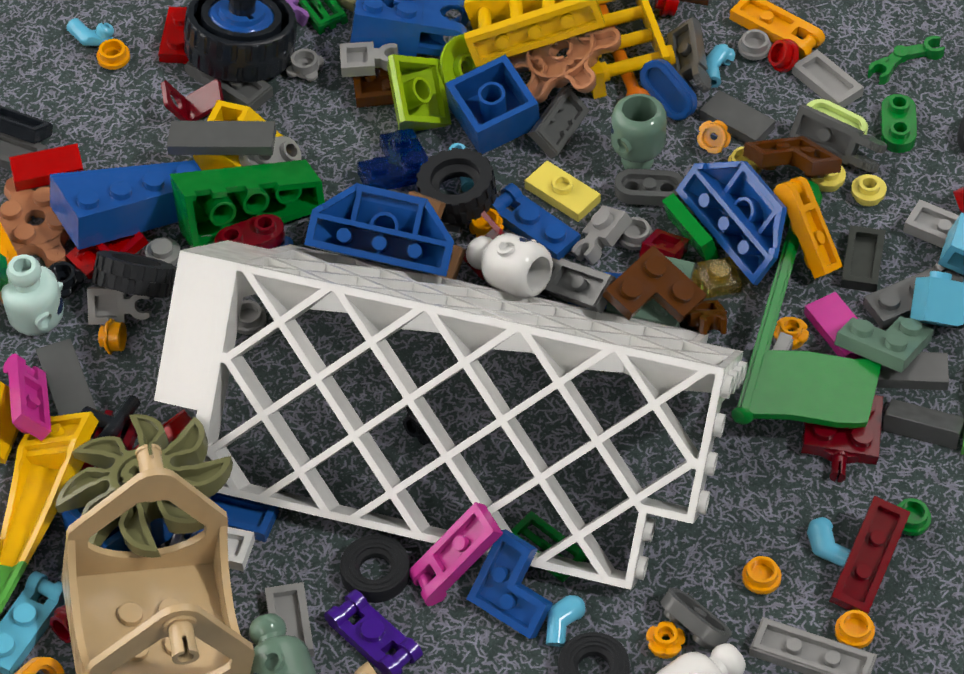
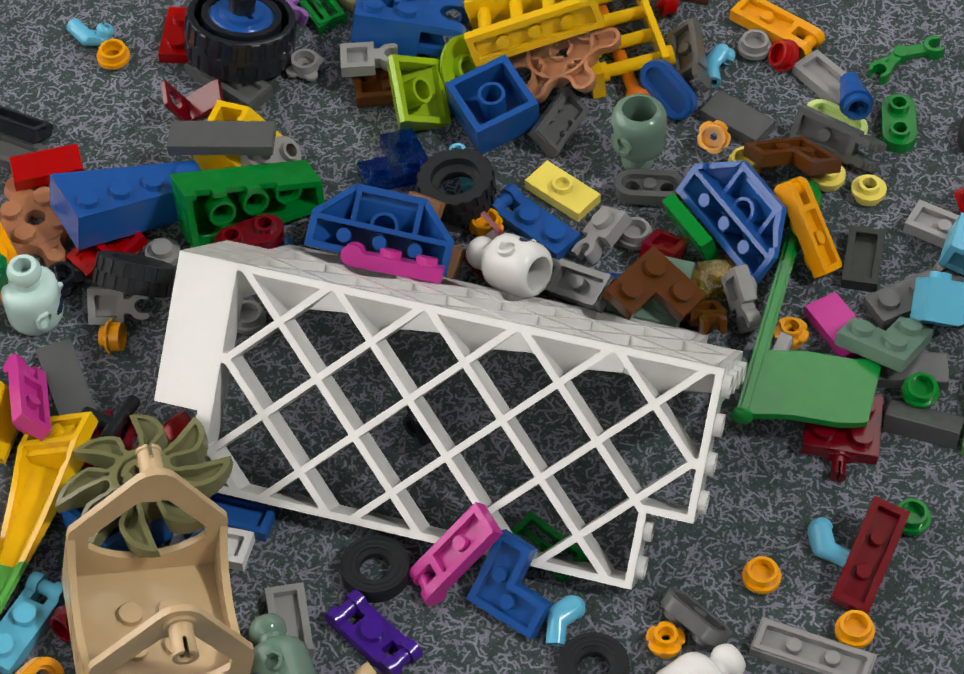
(391, 262): none -> dark pink plate
(741, 293): none -> light grey plate
(854, 97): none -> blue cone
(920, 390): none -> green plate

